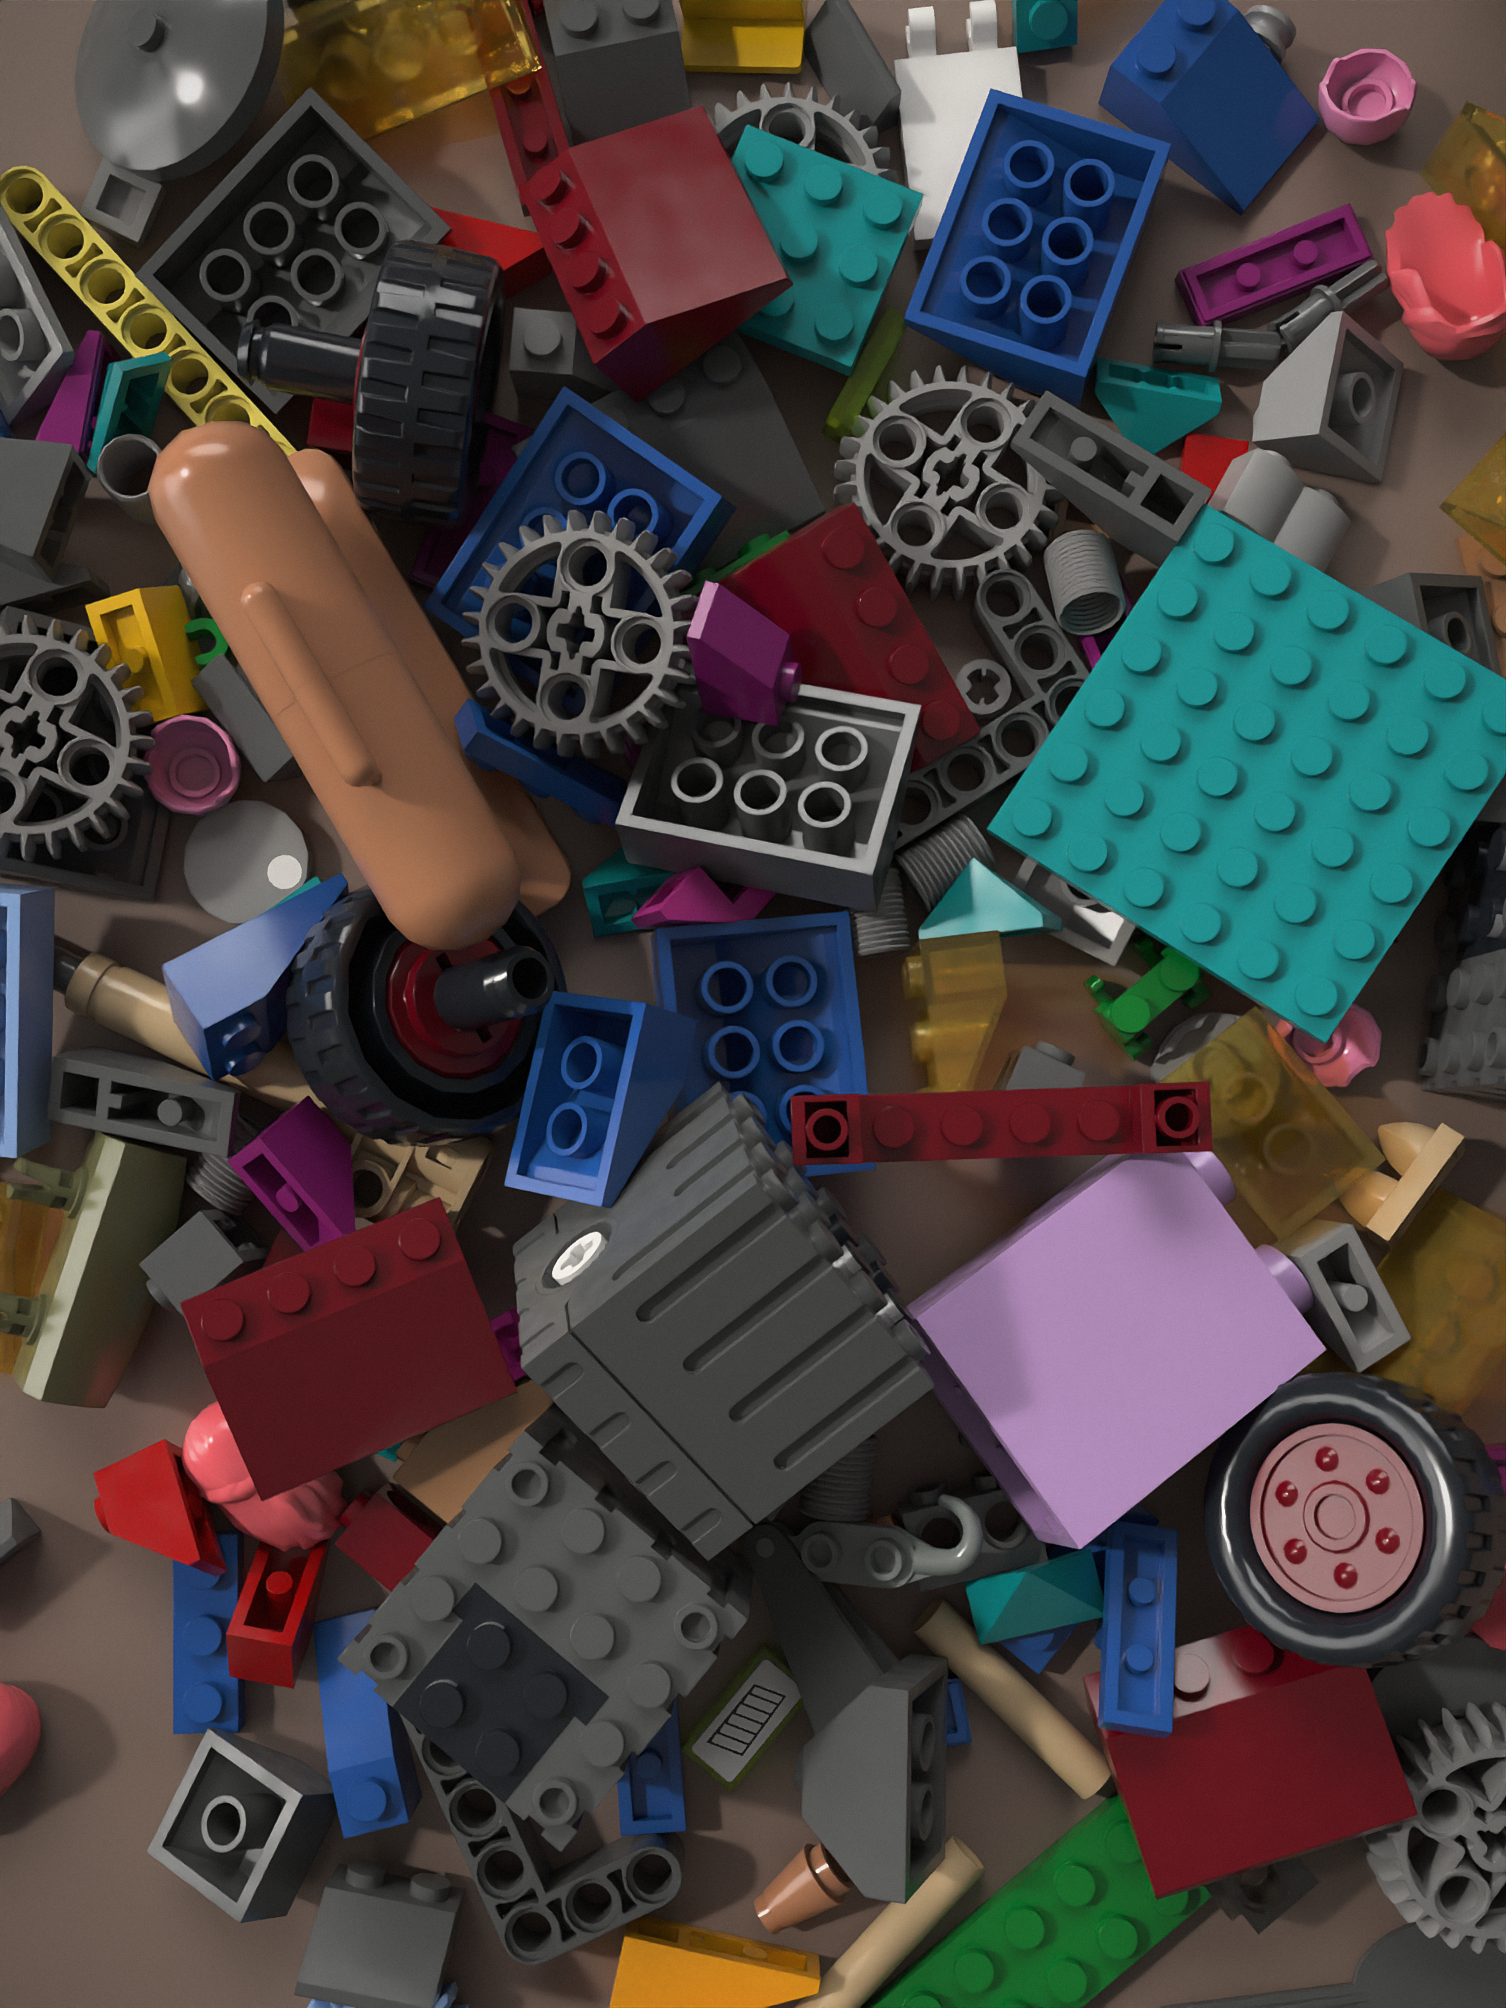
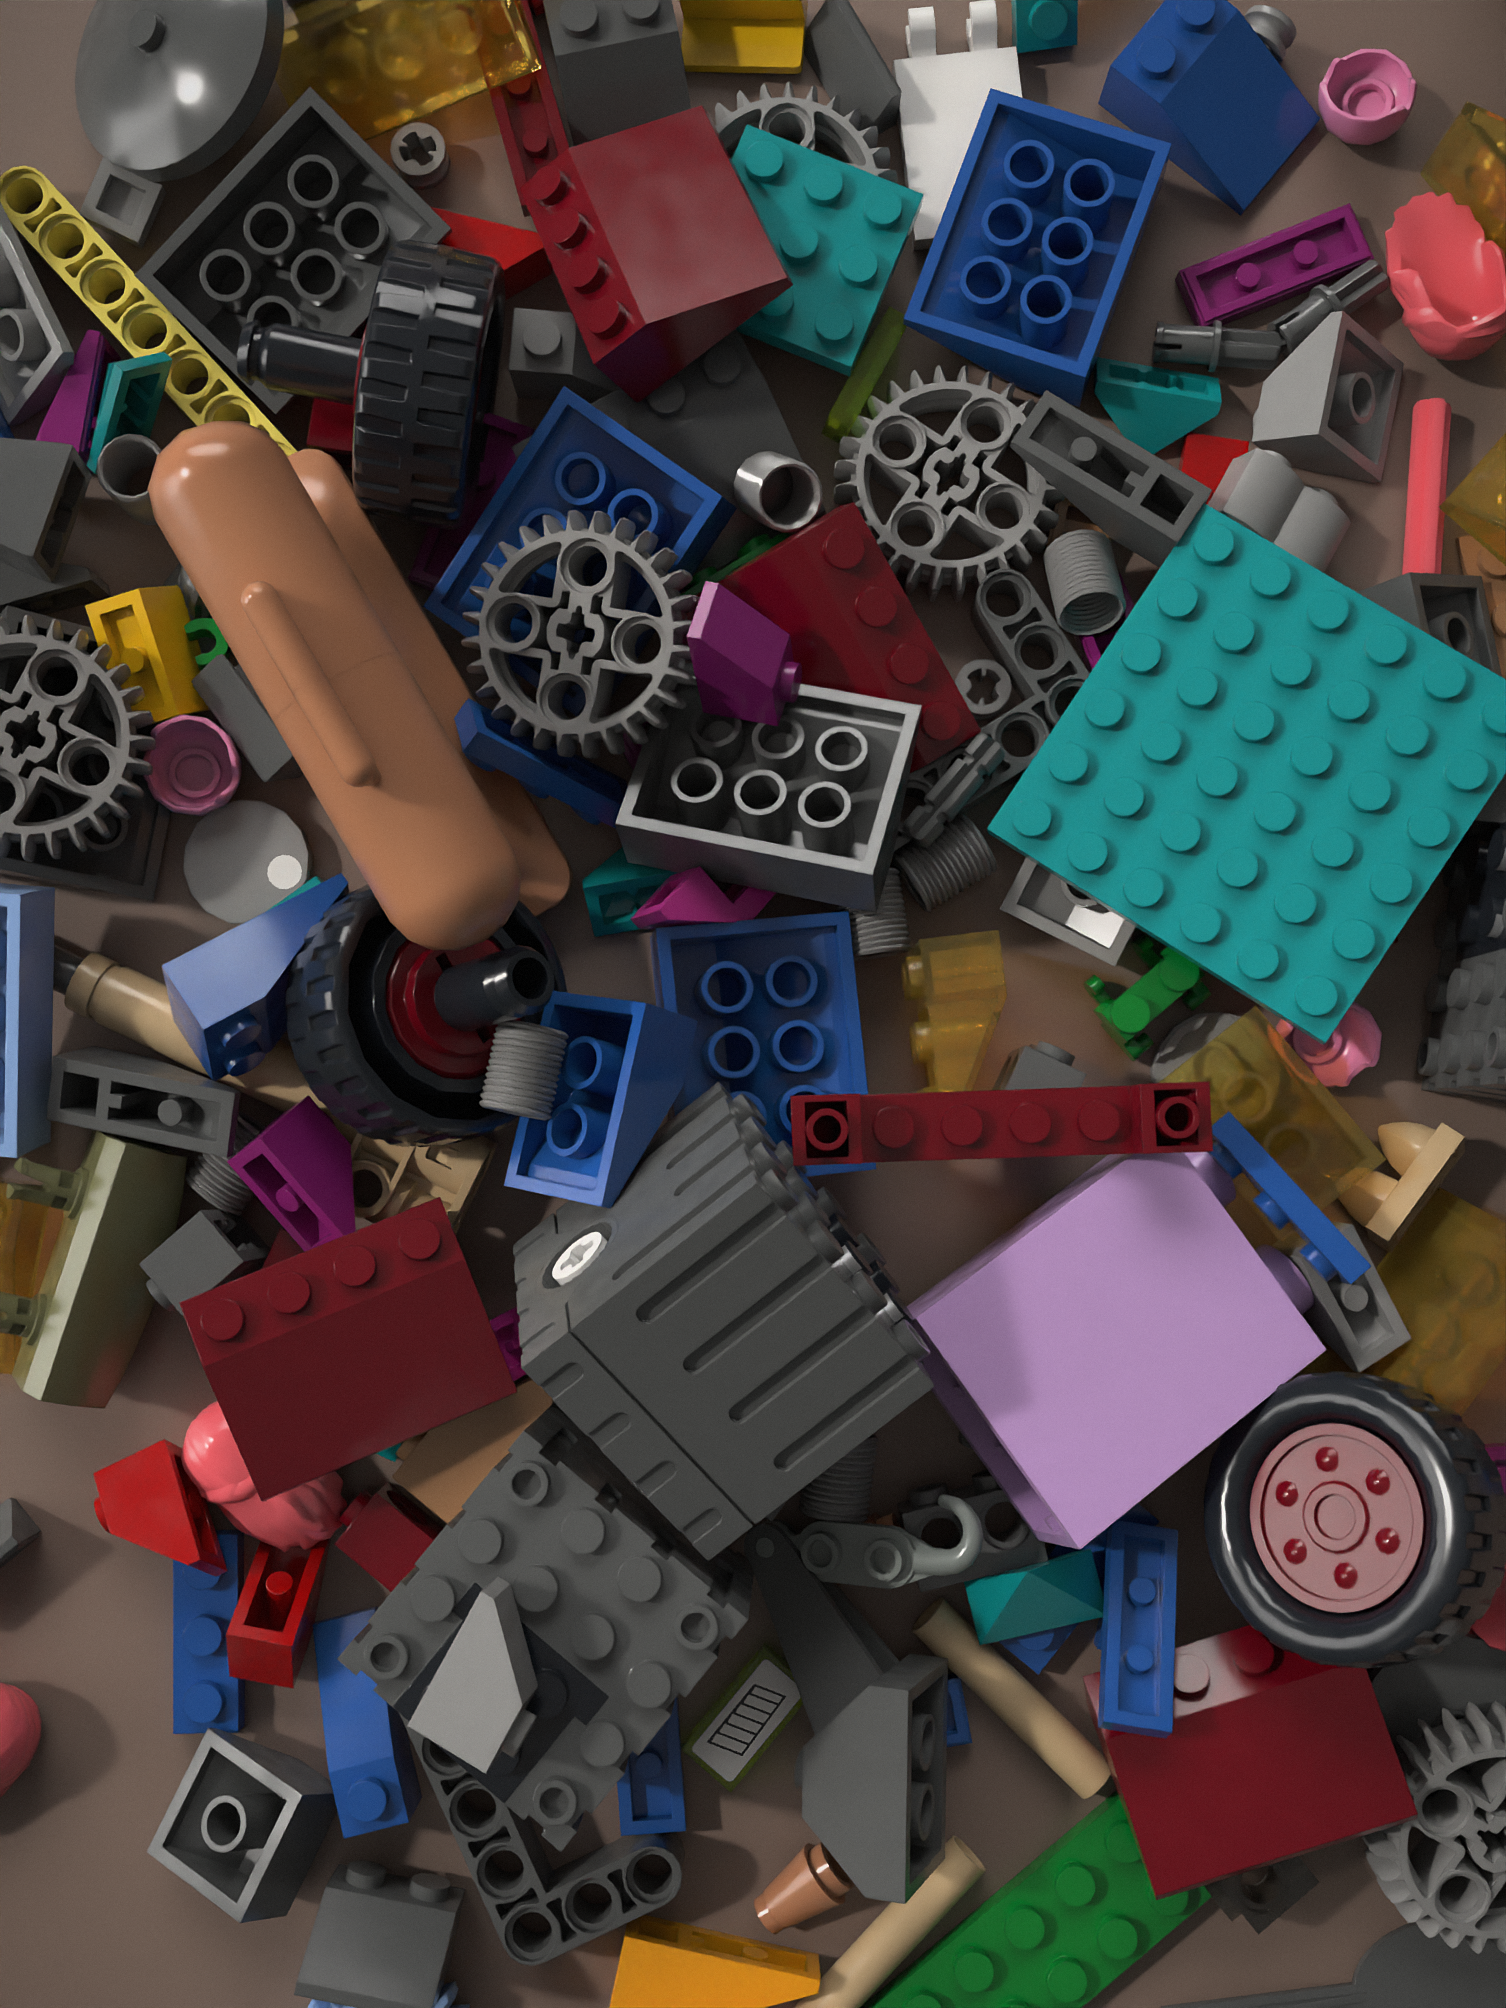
(430, 140): none -> light grey bush
(482, 1684): none -> light grey slope
(523, 1069): none -> light grey piece
(804, 501): none -> light grey piece
(953, 790): none -> dark grey axle
(985, 903): teal slope -> none
(1285, 1202): none -> blue plate
(1426, 486): none -> coral axle

